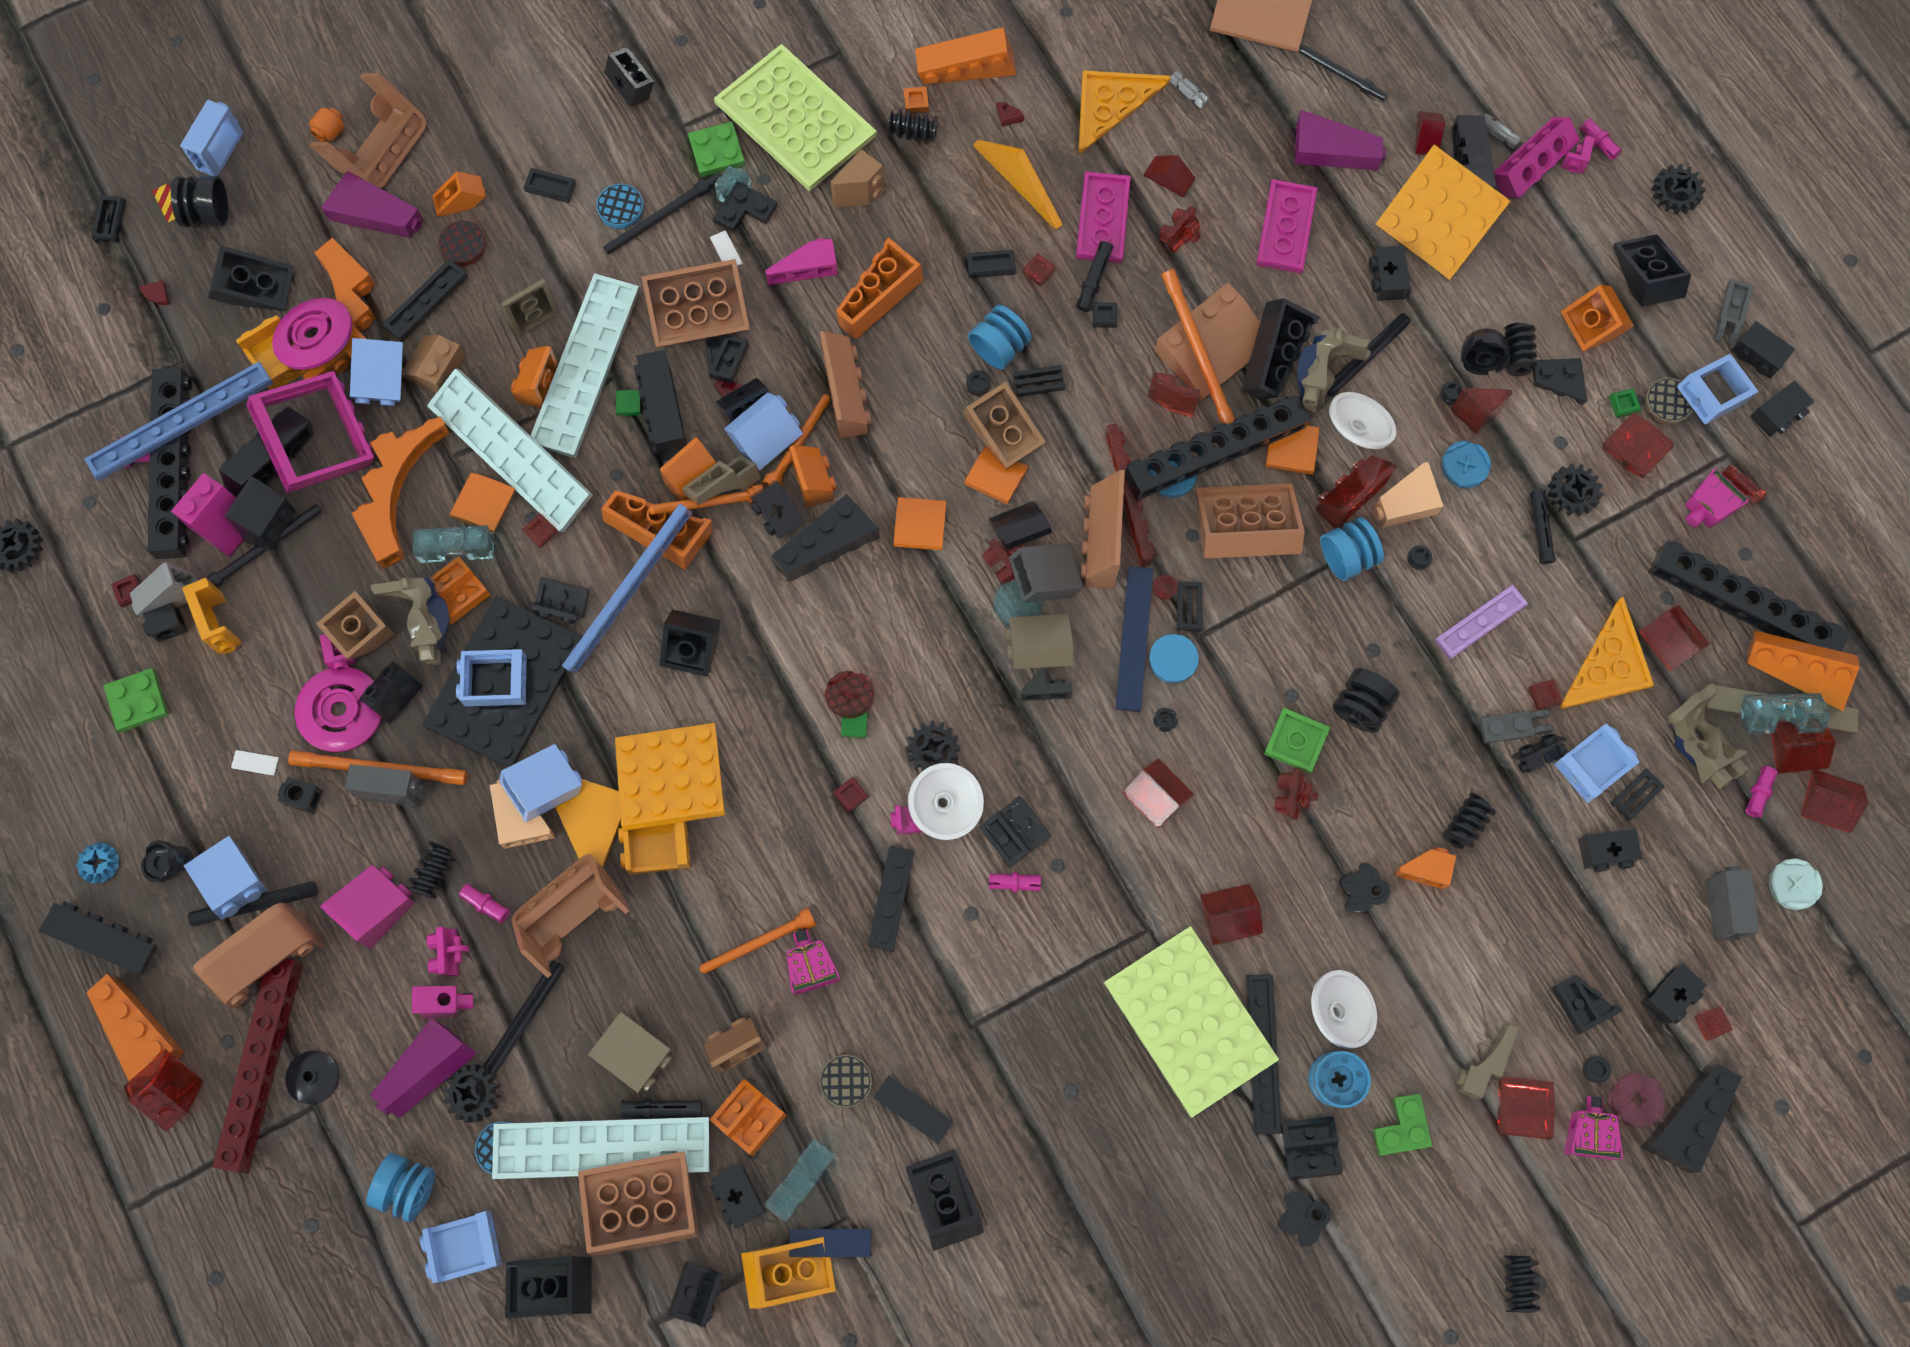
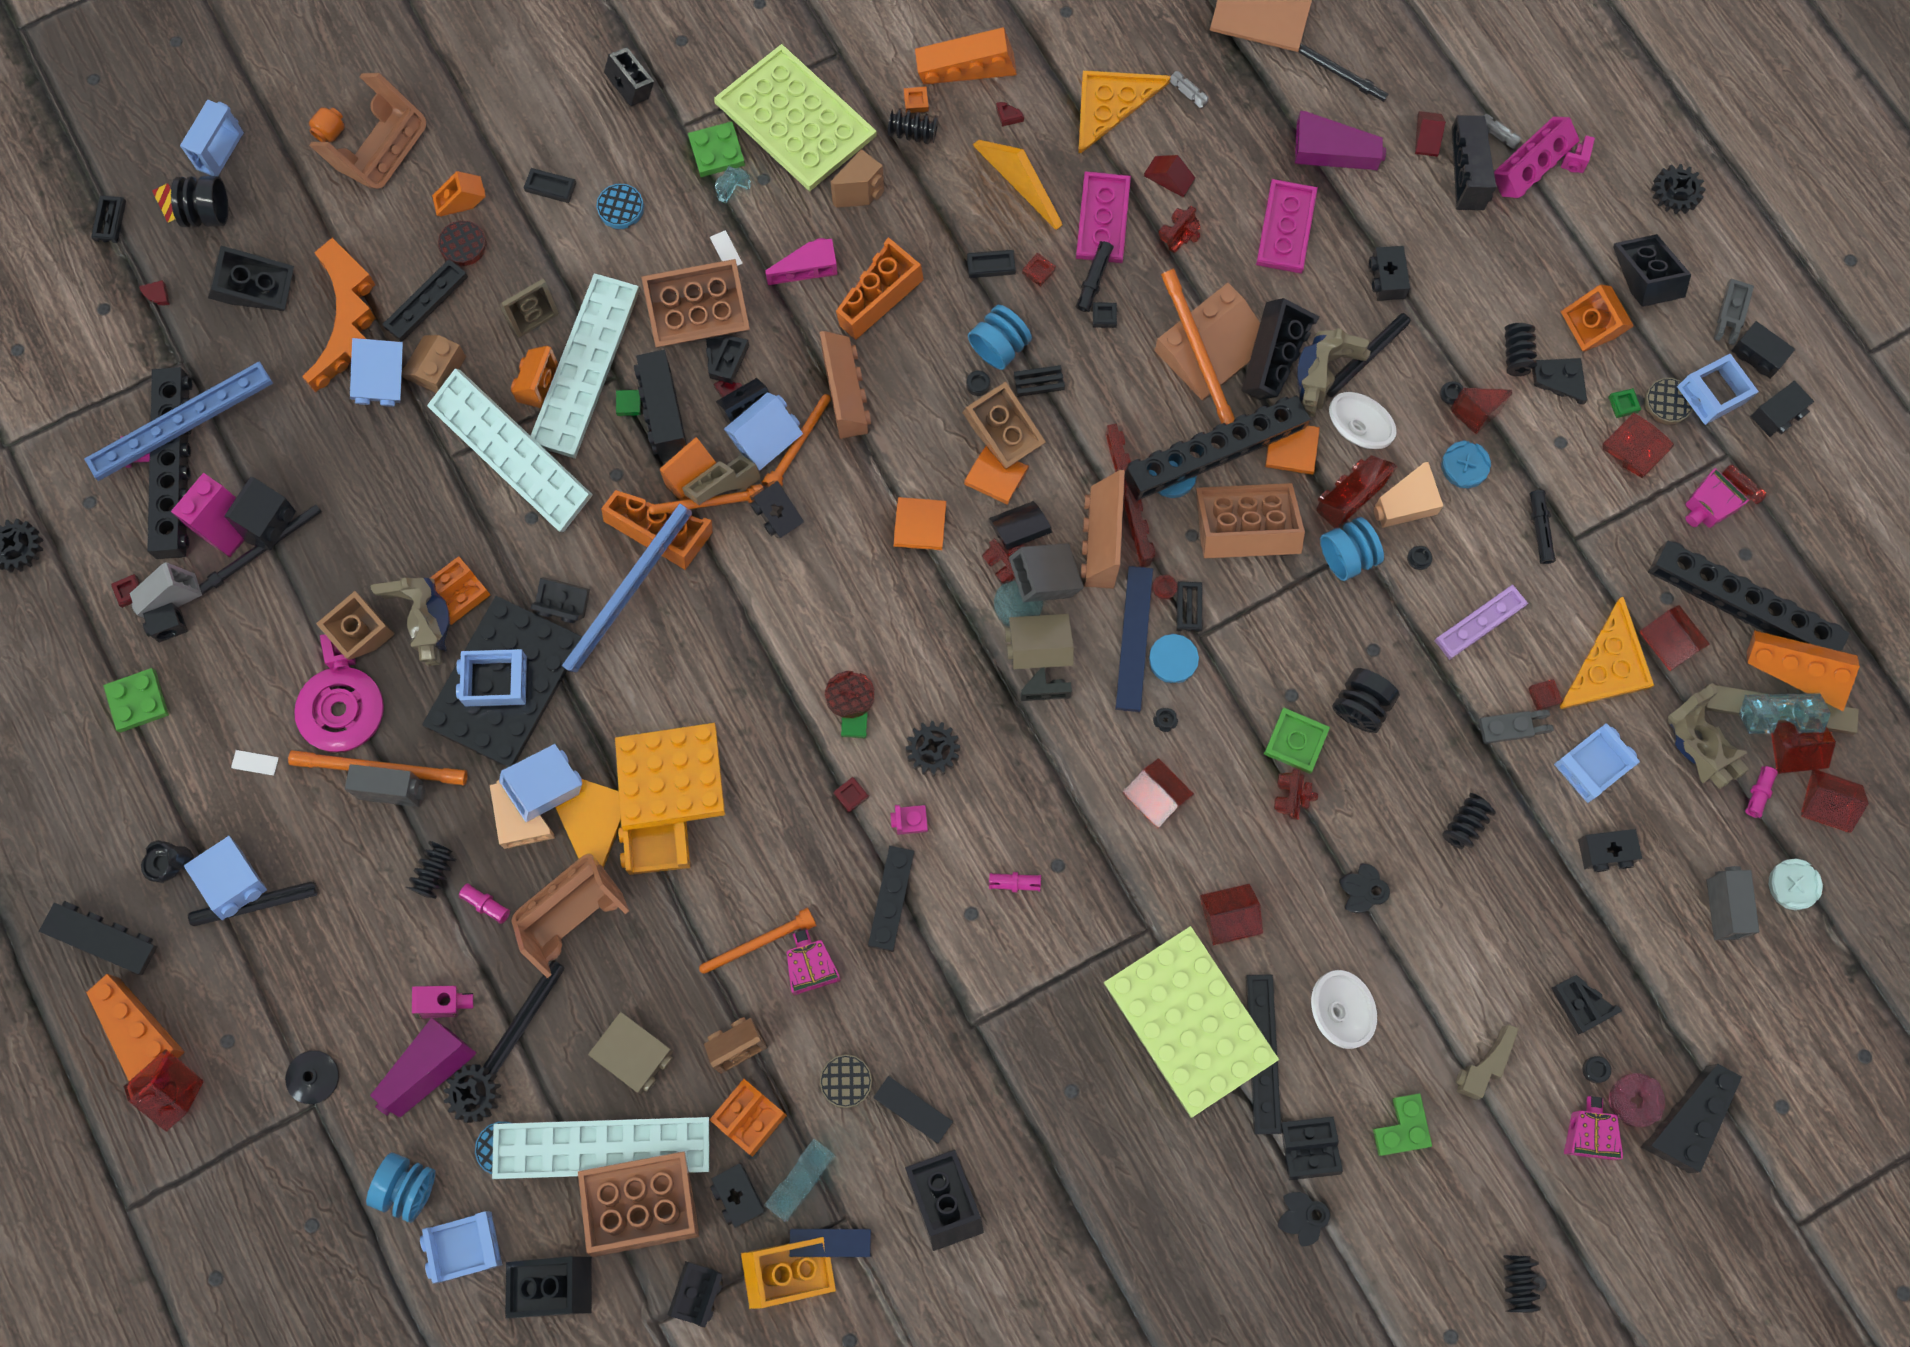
(105, 870): dark azure gear -> none
(201, 598): light orange panel -> none
(253, 457): black wedge -> none
(255, 951): nougat windscreen -> none
(257, 1067): dark red brick -> none
(258, 347): light orange panel -> none
(309, 799): black brick -> none
(321, 348): dark pink piece -> none
(345, 408): dark pink window -> none
(369, 207): magenta slope -> none
(369, 905): dark pink slope -> none
(384, 485): orange arch -> none
(390, 692): black bracket -> none
(448, 952): dark pink hips -> none
(470, 541): clear light blue arch -> none
(482, 501): orange slope -> none
(540, 530): clear red plate -> none
(661, 1108): black pin -> none
(689, 642): black slope -> none
(701, 188): black bar -> none
(744, 201): black plate -> none
(812, 475): orange slope -> none
(830, 535): black wedge -> none
(962, 799): white dish -> none
(1015, 831): black slope -> none
(1173, 397): clear red slope -> none
(1353, 1086): dark azure wheel -> none
(1430, 868): orange slope -> none
(1443, 212): light orange plate -> none
(1485, 351): black cylinder -> none
(1526, 1108): clear red slope -> none
(1530, 755): black hinge -> none
(1582, 485): black gear -> none
(1601, 140): dark pink pin -> none
(1622, 808): black tile -> none
(1661, 998): black brick -> none
(1713, 1023): clear red plate -> none

